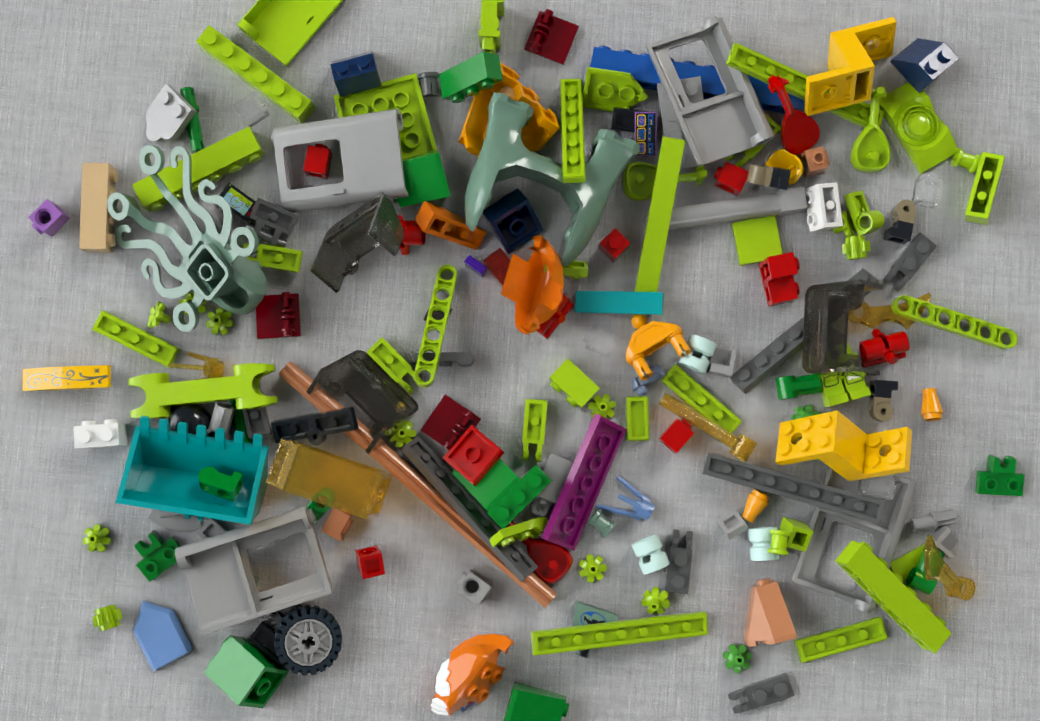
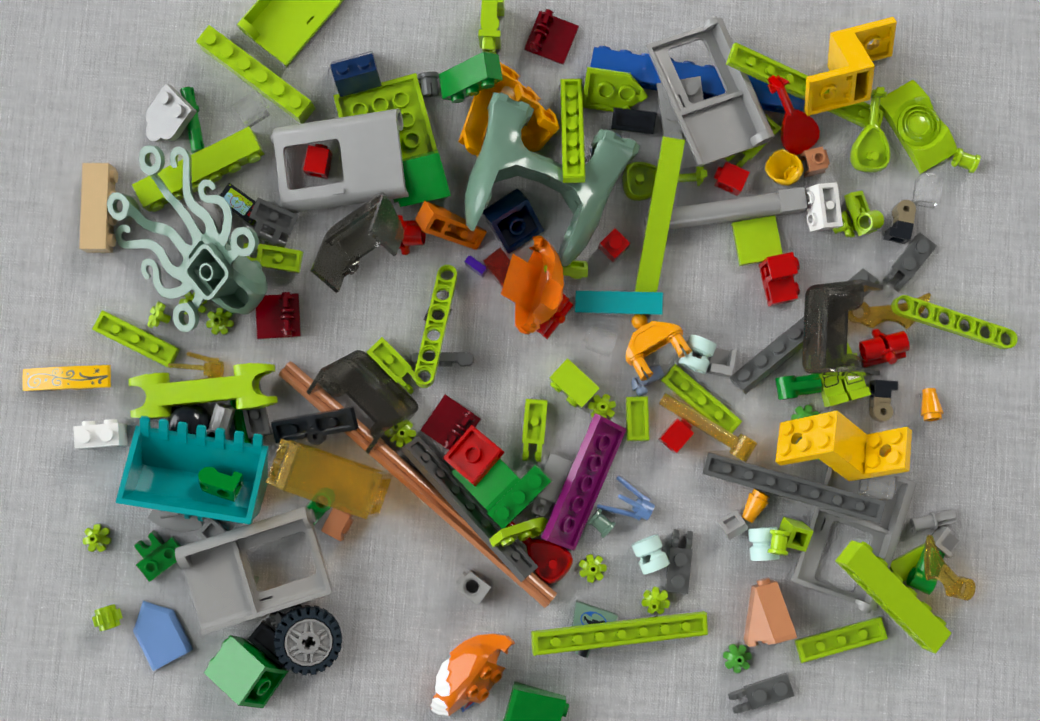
(58, 218): medium lavender brick -> none
(370, 562): red brick -> none
(646, 132): tile -> none
(769, 176): leg -> none
(856, 247): lime gear -> none
(923, 62): dark blue slope -> none
(984, 188): lime brick -> none
(1000, 478): green plate -> none

